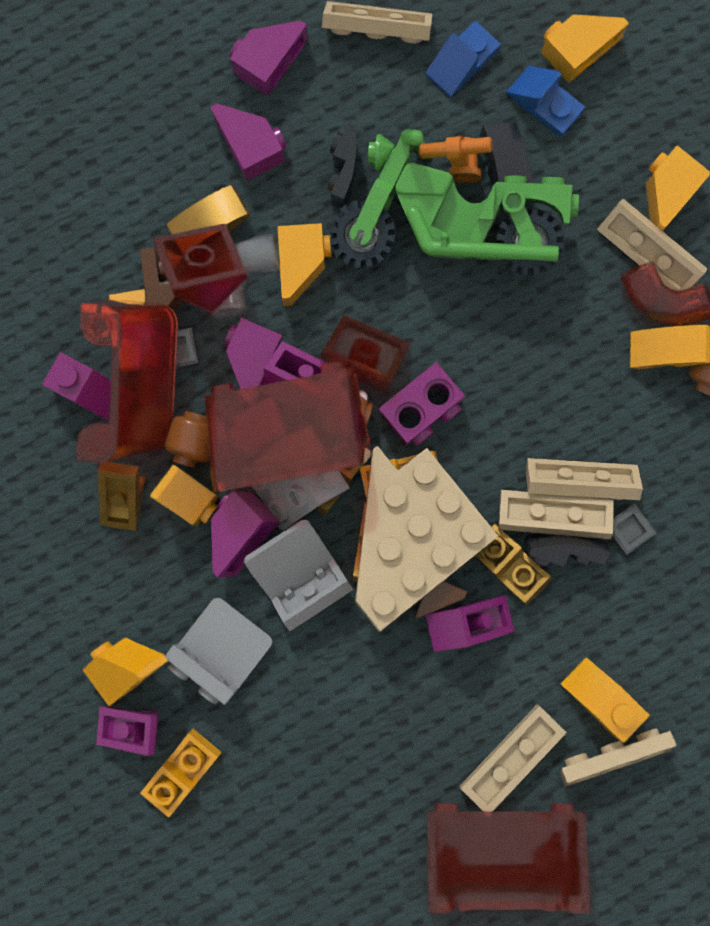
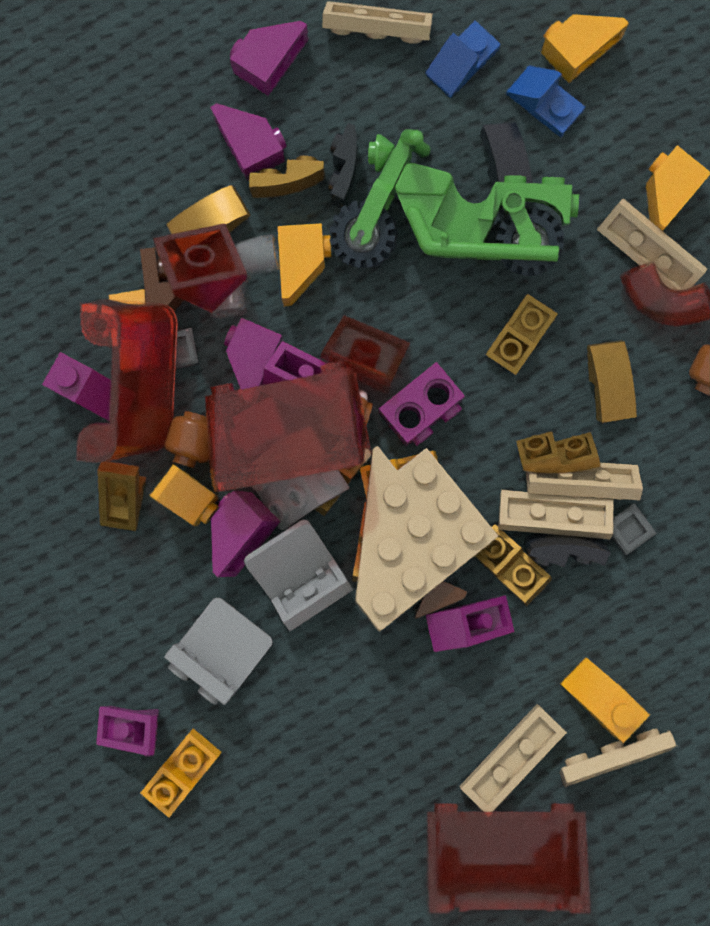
(121, 668): light orange slope -> none
(300, 175): none -> pearl gold slope
(461, 153): orange piece -> none
(521, 334): none -> pearl gold slope
(546, 455): none -> pearl gold slope
(613, 381): none -> pearl gold slope
(670, 346): light orange slope -> none

